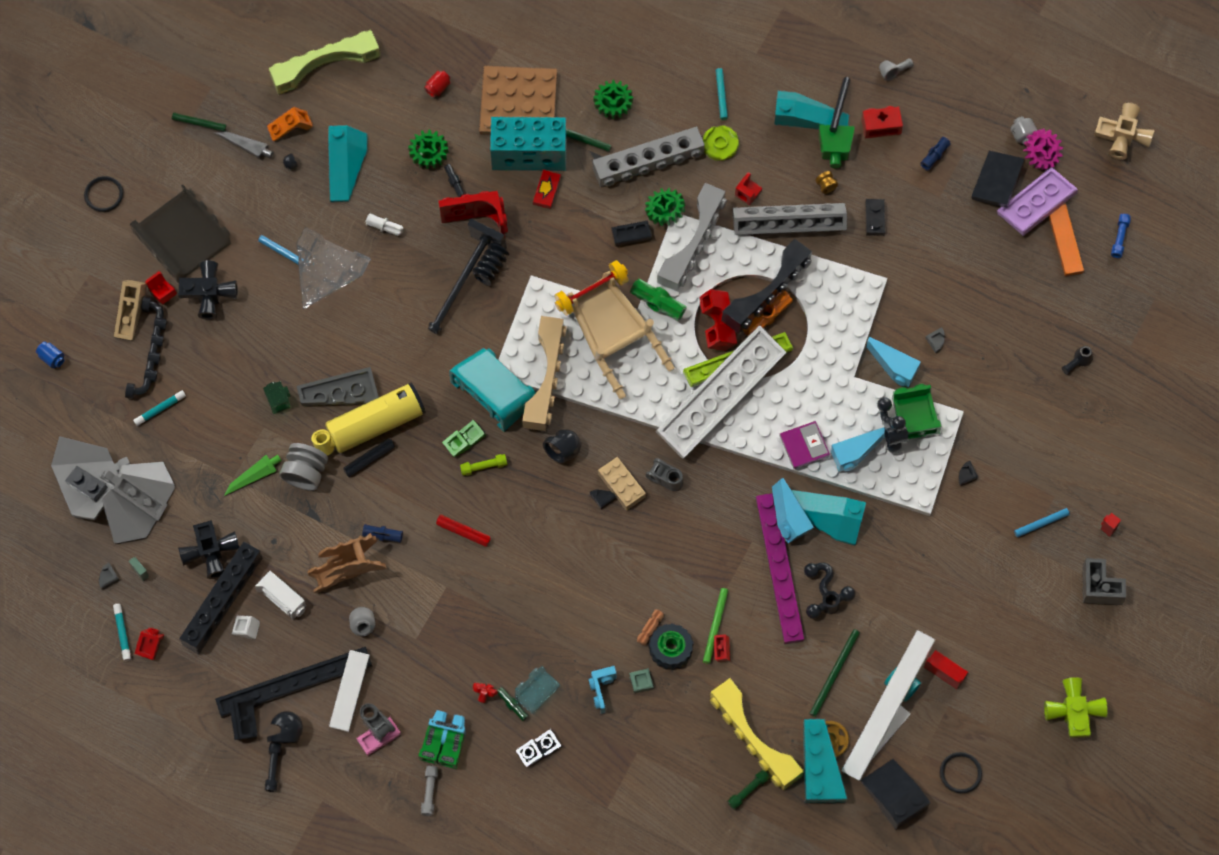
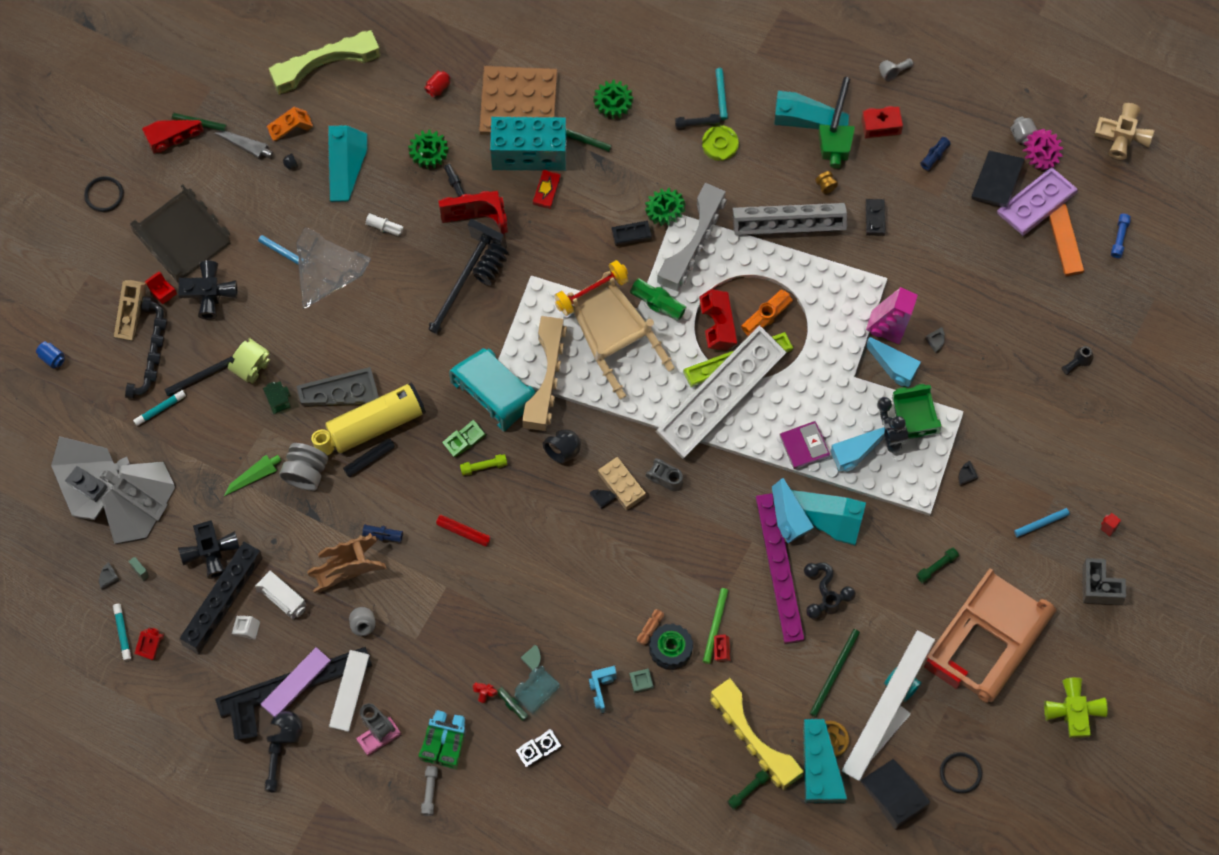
(169, 132): none -> red slope
(198, 376): none -> black bar
(249, 360): none -> yellowish green brick
(296, 682): none -> lavender tile
(532, 658): none -> sand green tile
(654, 149): light grey brick -> none
(713, 120): none -> black bar
(742, 311): black arch -> none
(747, 190): red panel -> none
(892, 315): none -> dark pink wedge
(949, 556): none -> dark green bar
(1006, 615): none -> nougat piece

